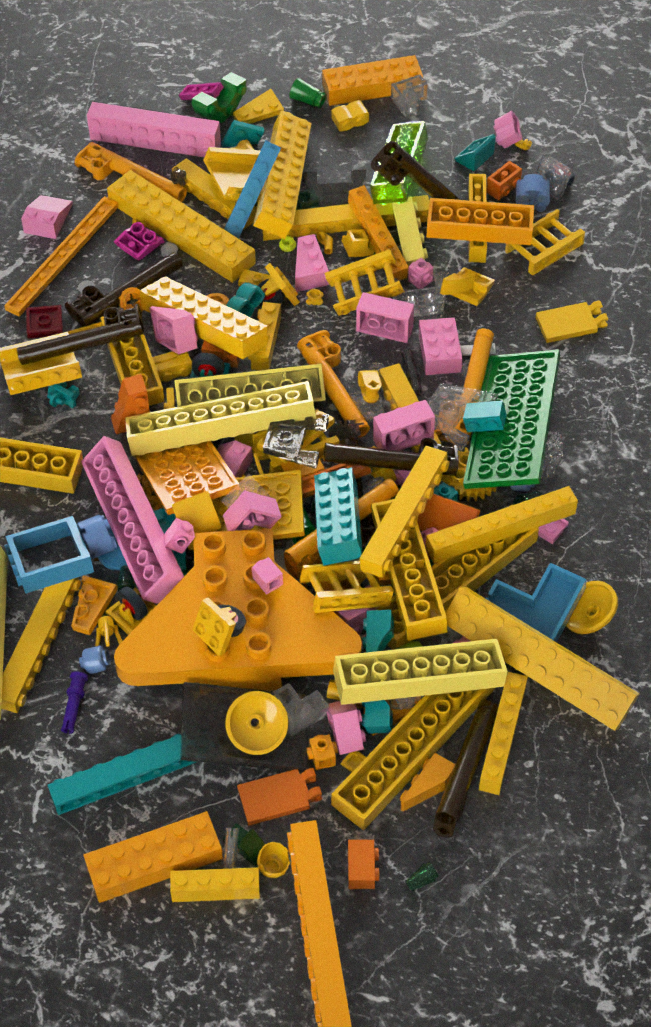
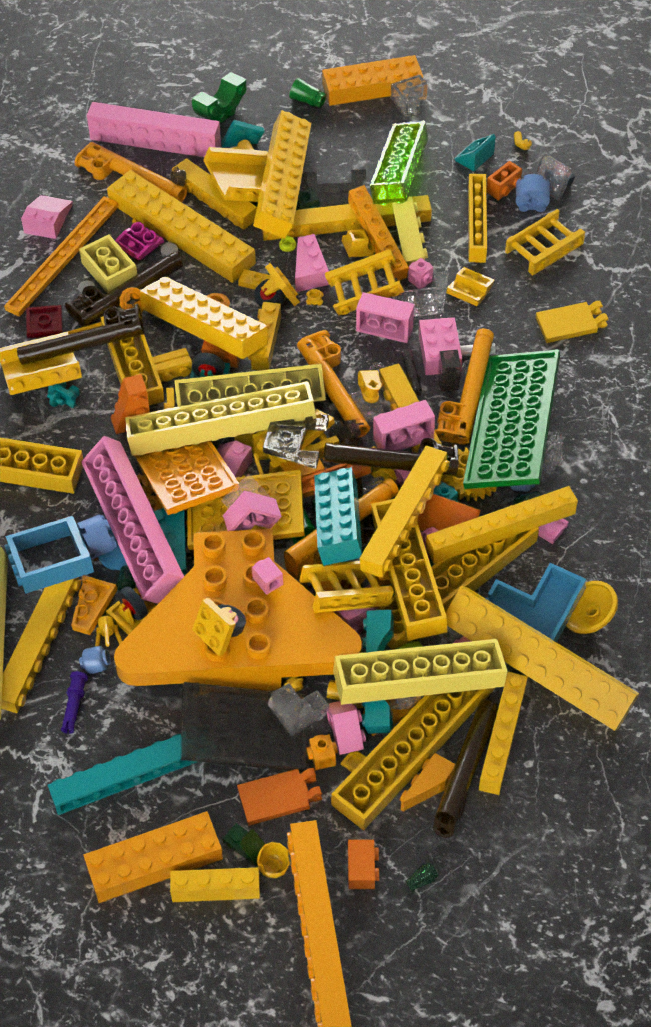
(107, 263): none -> light yellow brick
(174, 329): bright pink slope -> none
(179, 535): bright pink brick -> none
(191, 91): dark pink plate -> none
(198, 512): yellow slope -> none
(230, 849): clear pin -> none
(246, 299): teal brick -> none
(252, 188): dark azure plate -> none
(260, 108): yellow wing -> none
(271, 724): yellow dish -> none
(295, 683): none -> yellow plate
(325, 240): yellow arm -> none
(350, 115): yellow brick -> none
(400, 164): dark brown piece -> none
(449, 370): none -> clear smoke brick
(449, 406): clear wing -> none
(457, 284): yellow slope -> none
(480, 221): light orange brick -> none
(484, 416): teal brick -> none
(507, 129): bright pink brick -> none

